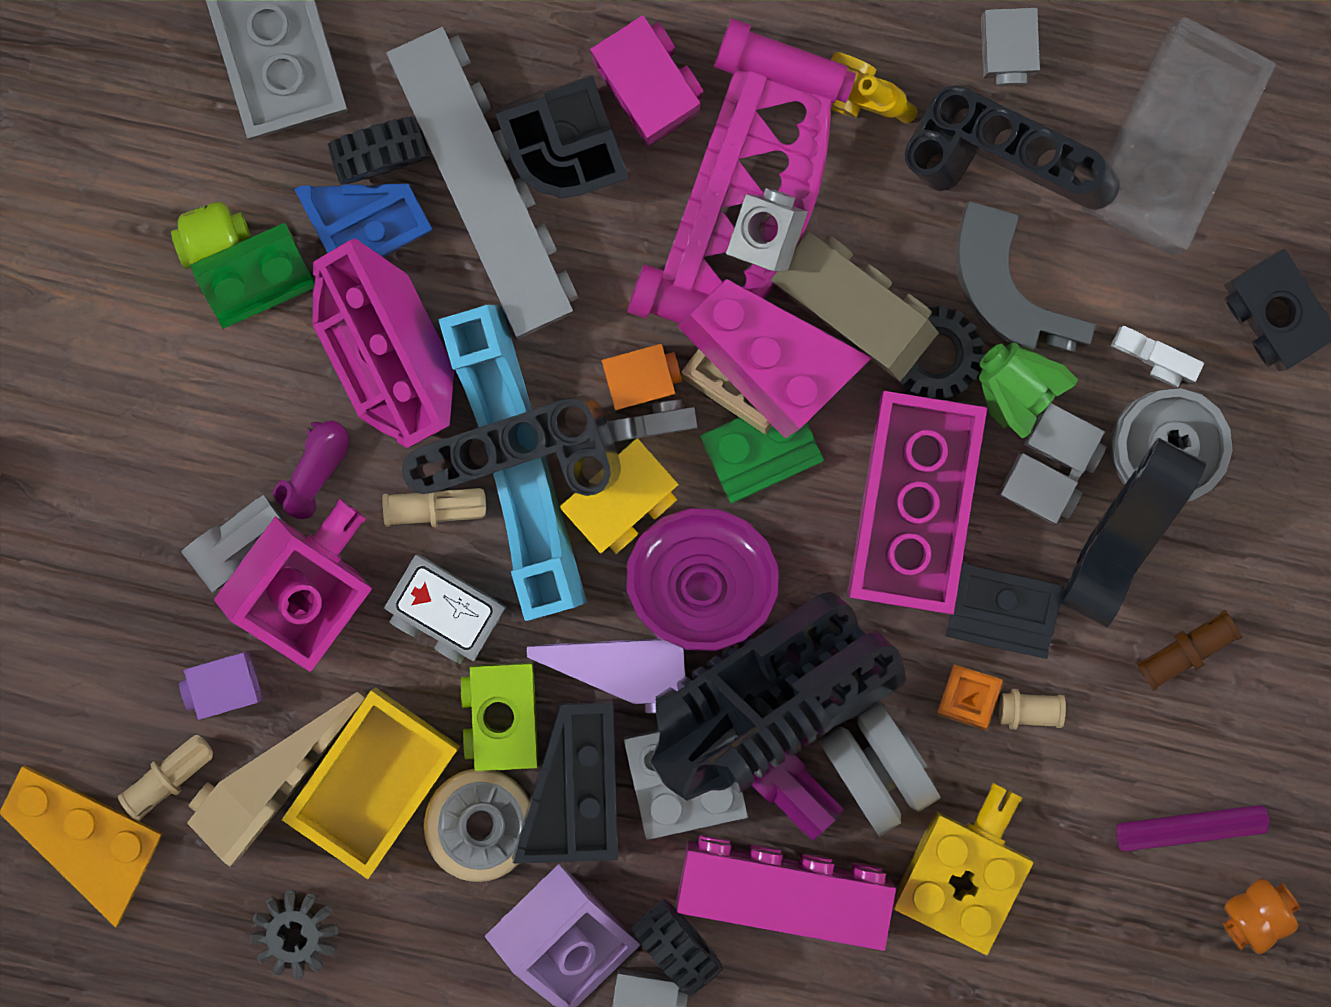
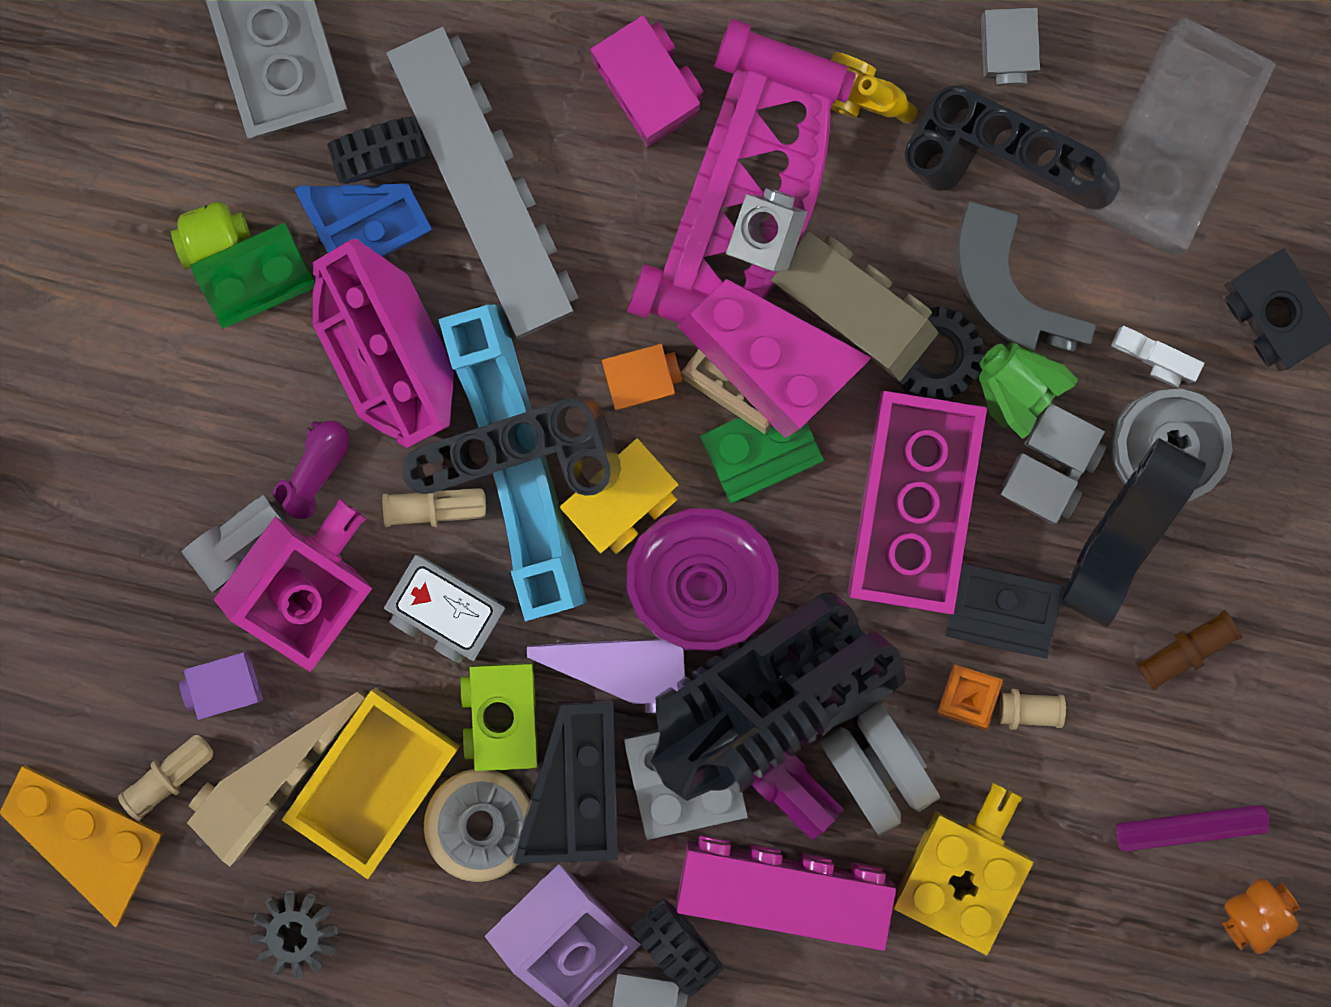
(562, 140): black brick -> none
(666, 418): flat silver plate -> none

